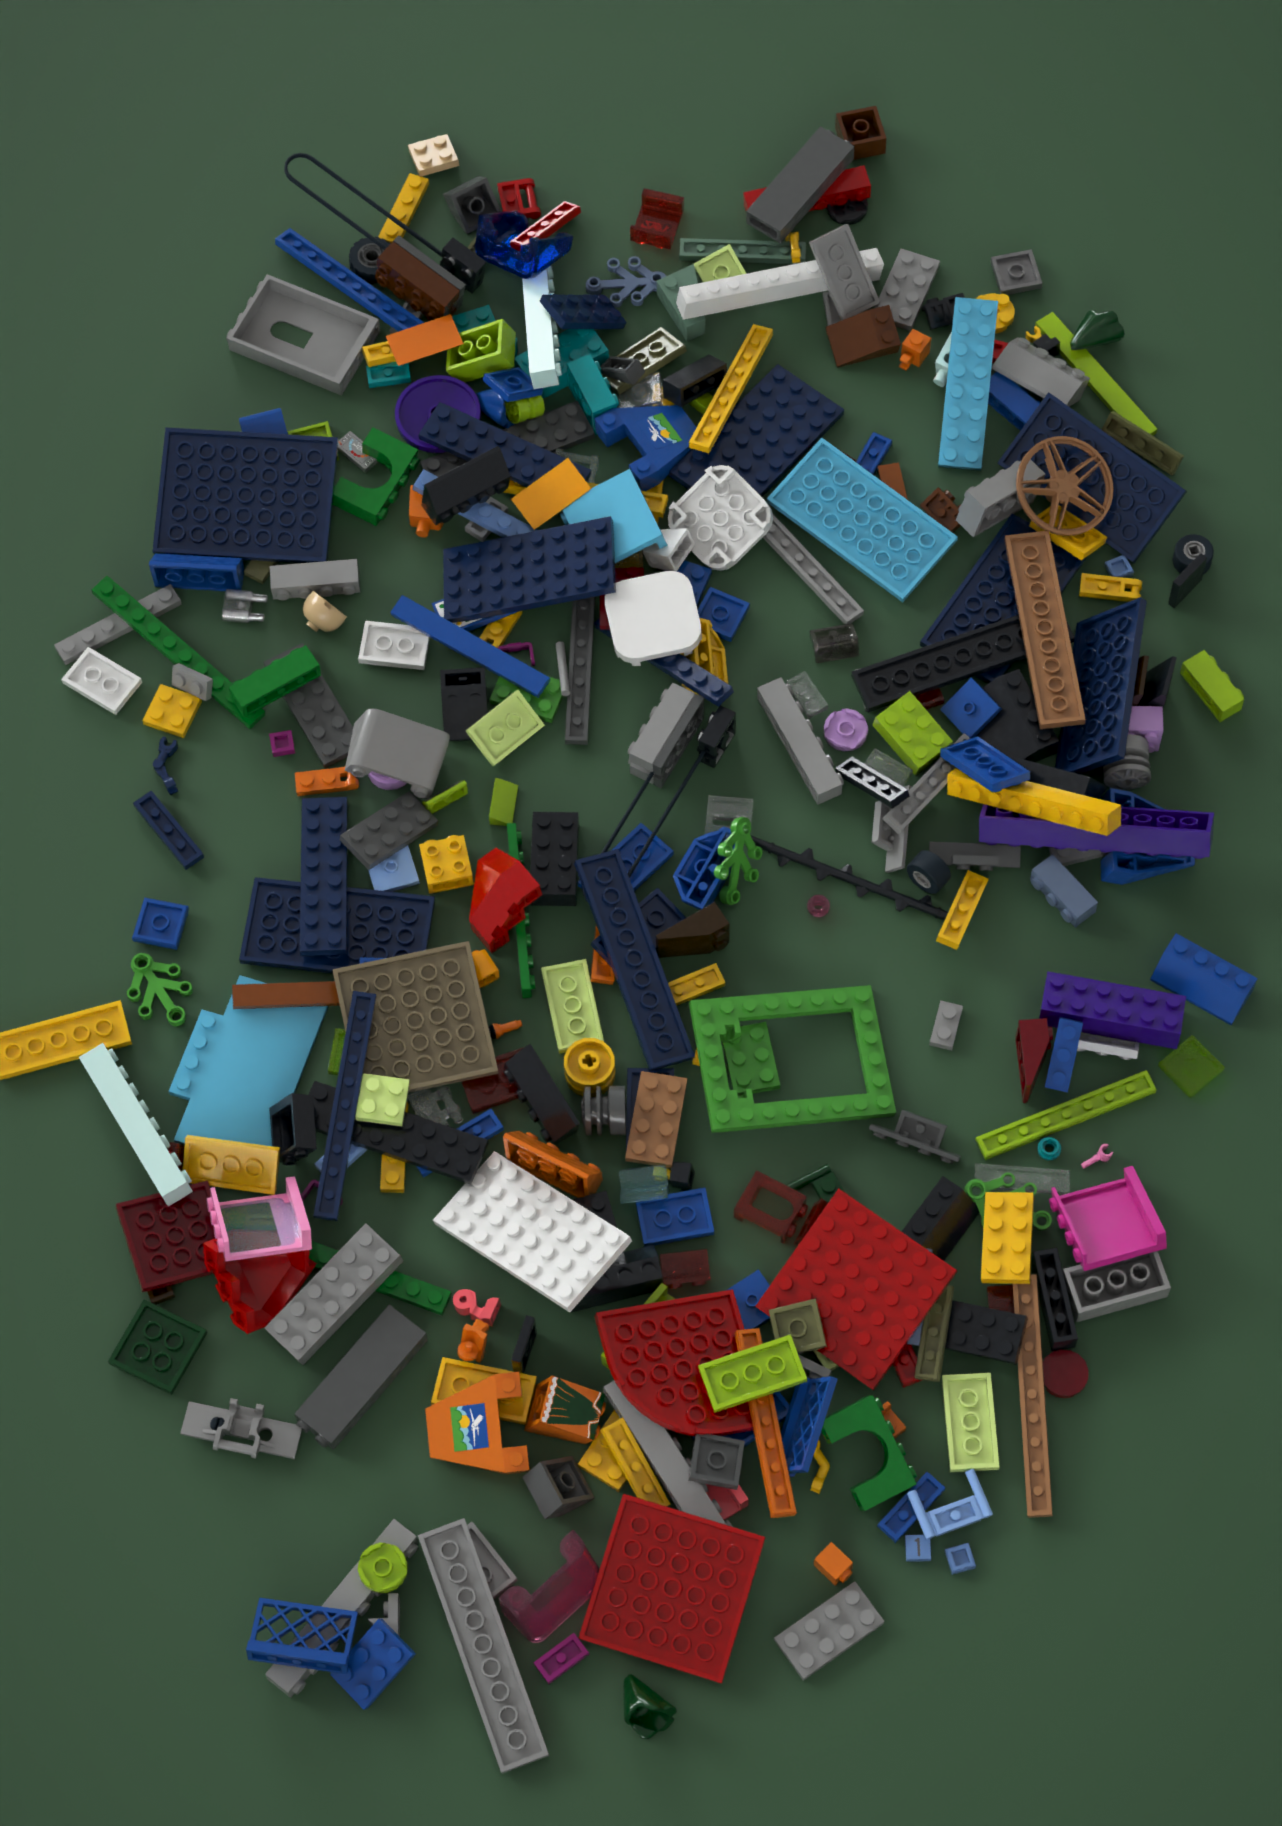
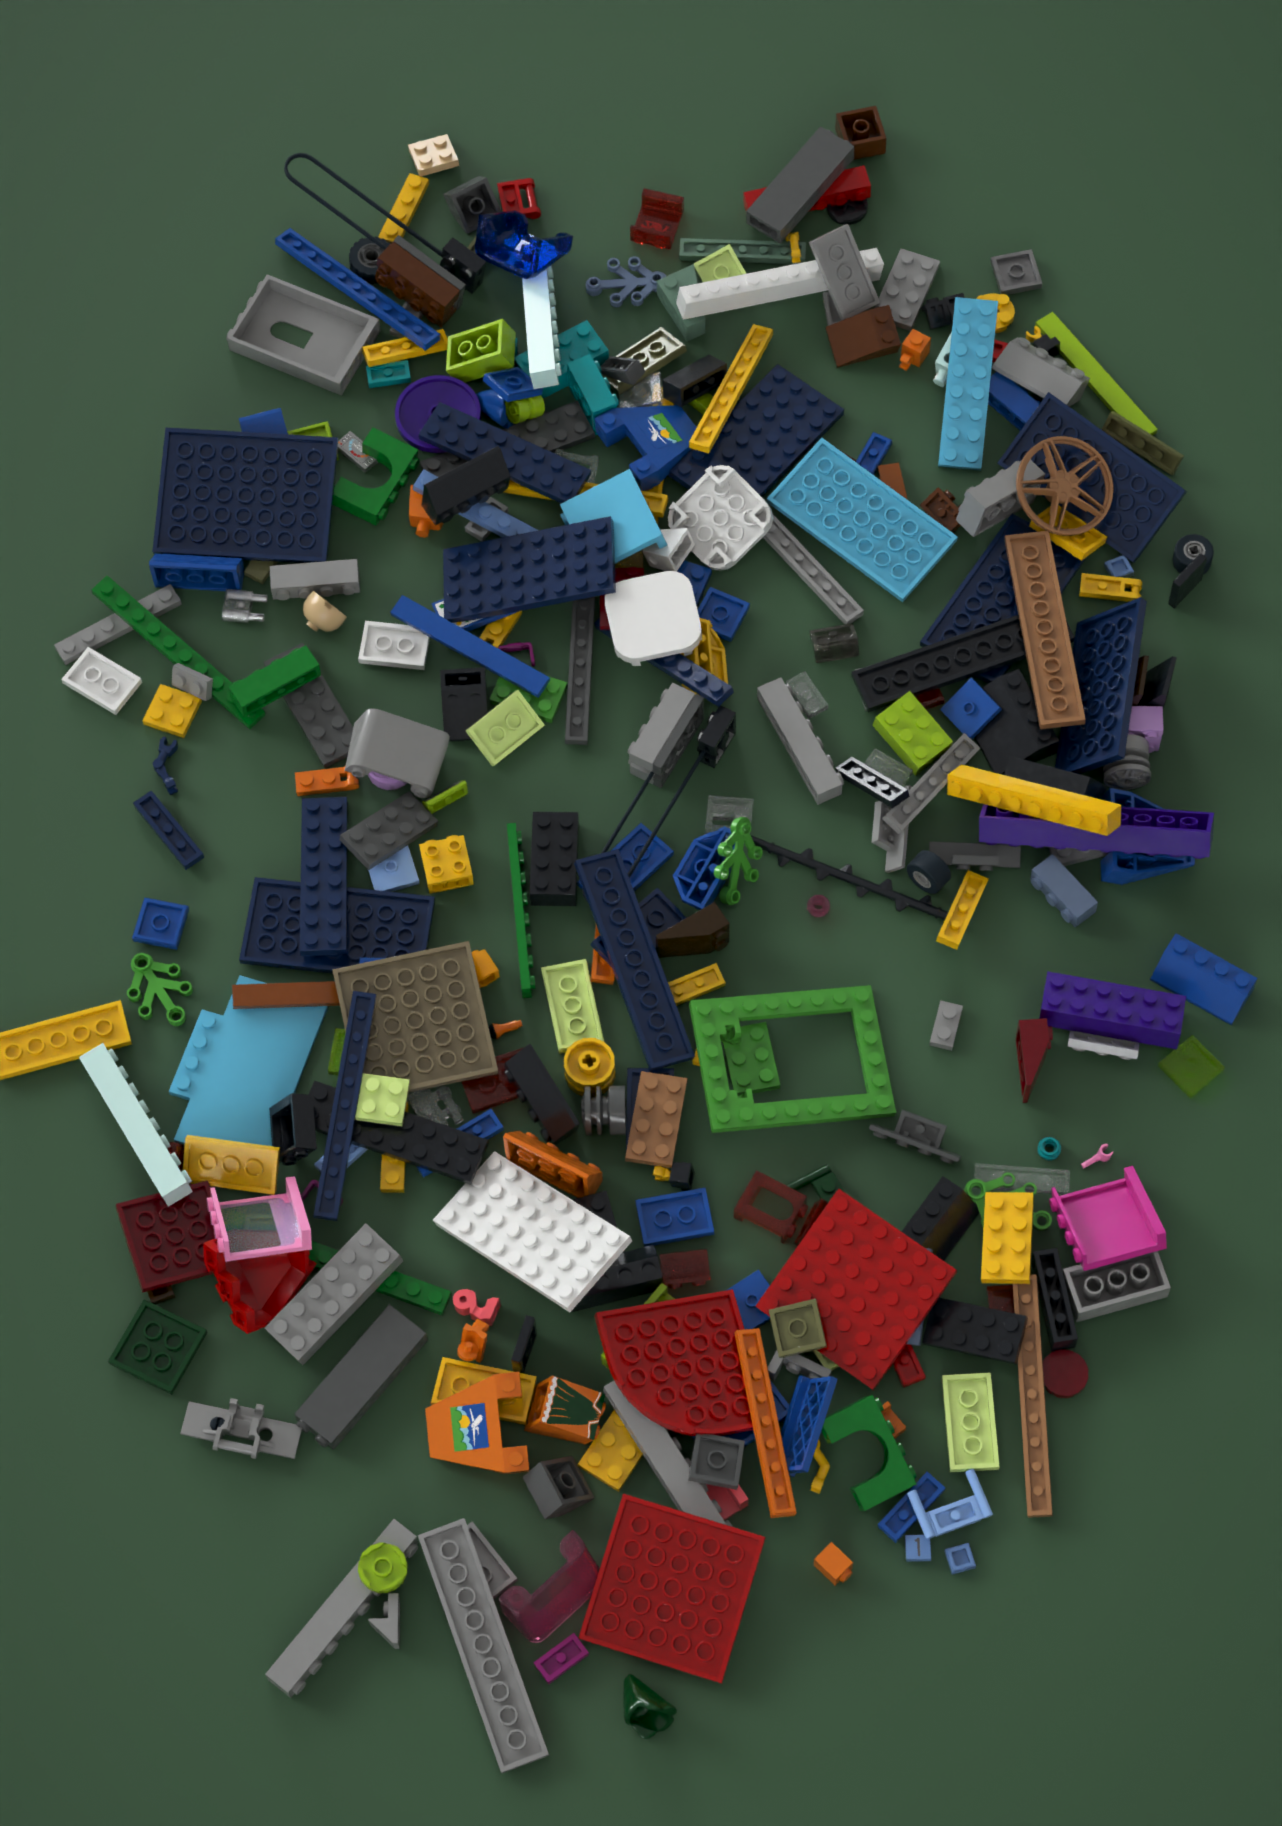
(282, 743): magenta plate -> none
(303, 1656): blue fence -> none
(374, 1663): blue plate -> none
(424, 340): orange sticker -> none
(473, 318): teal plate -> none
(499, 897): red panel -> none
(503, 802): lime slope -> none
(548, 224): red tile -> none
(551, 493): light orange sticker -> none
(562, 667): light grey bar -> none
(583, 311): dark blue plate -> none
(633, 1463): yellow plate -> none
(644, 1184): clear light blue panel -> none
(752, 1373): lime plate -> none
(829, 1630): light grey plate -> none
(845, 730): lavender tile -> none
(934, 1338): olive tile -> none
(985, 764): blue plate -> none
(1063, 1054): blue brick -> none
(1065, 1115): lime tile -> none
(1097, 330): dark green hat -> none
(1212, 685): lime brick -> none

